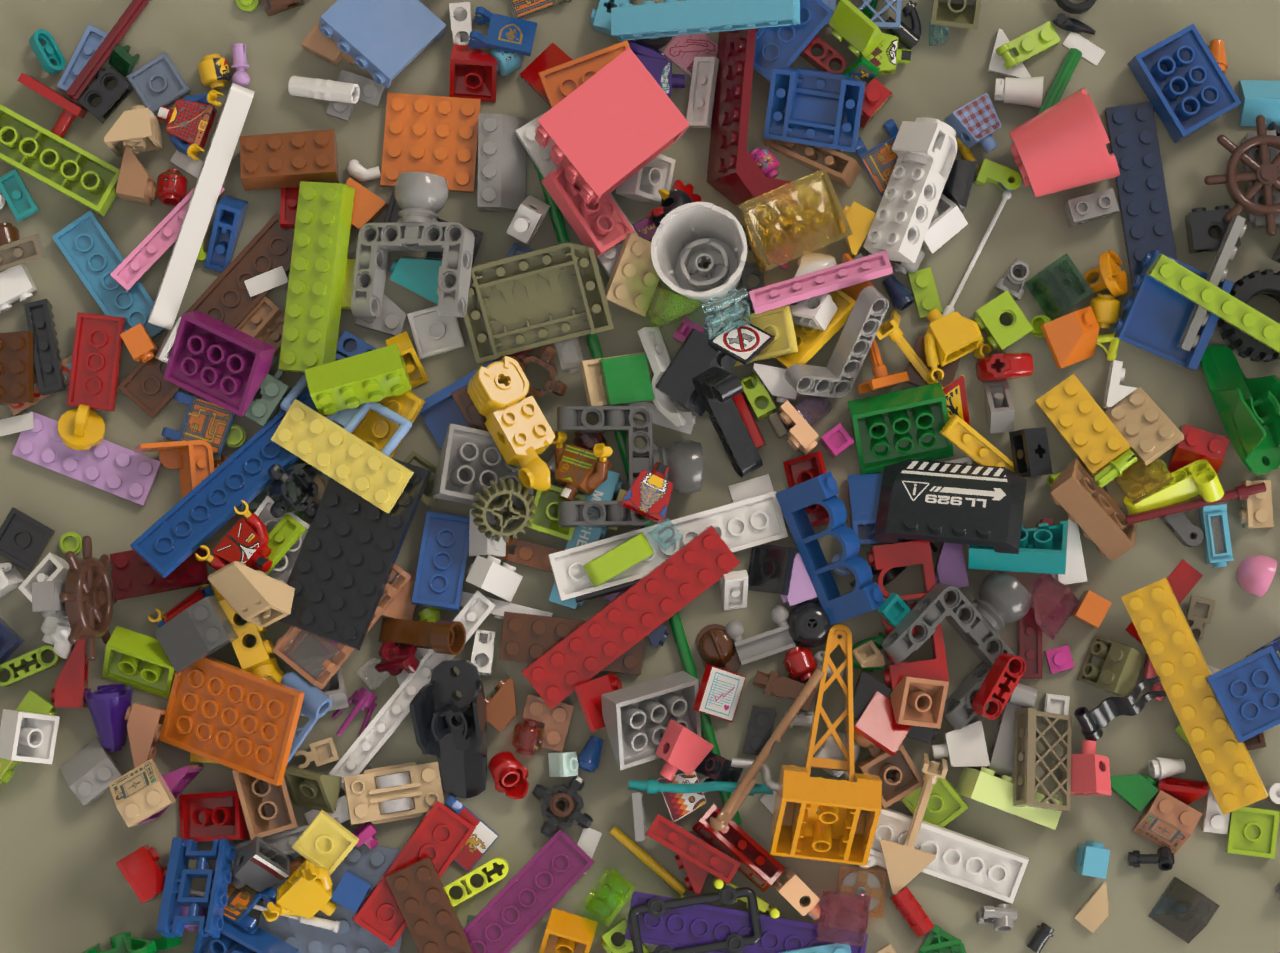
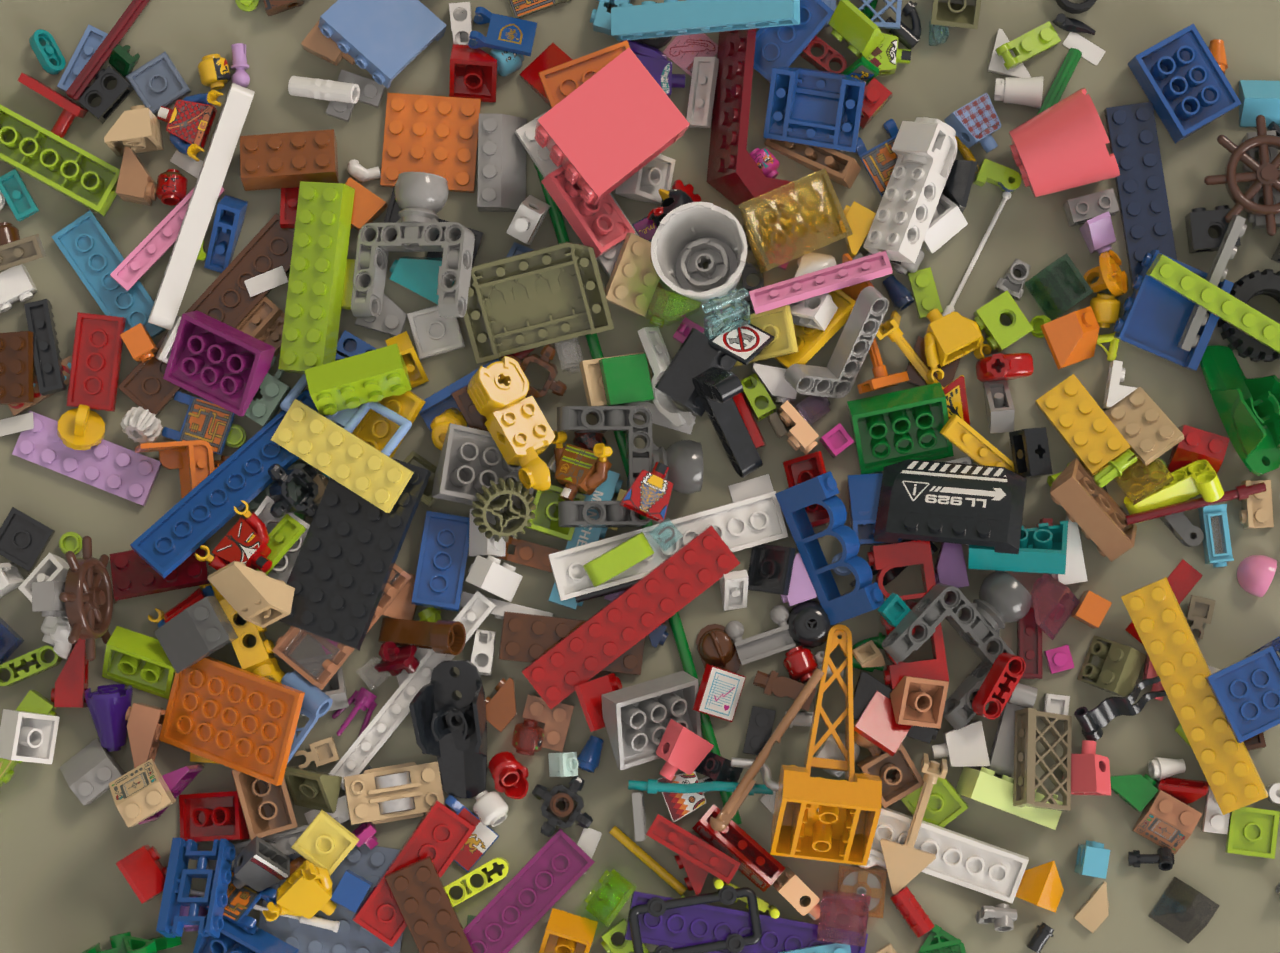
(141, 425): none -> white gear
(440, 425): none -> yellow head
(490, 808): none -> white head
(1042, 886): none -> light orange slope
(1098, 233): none -> lavender slope

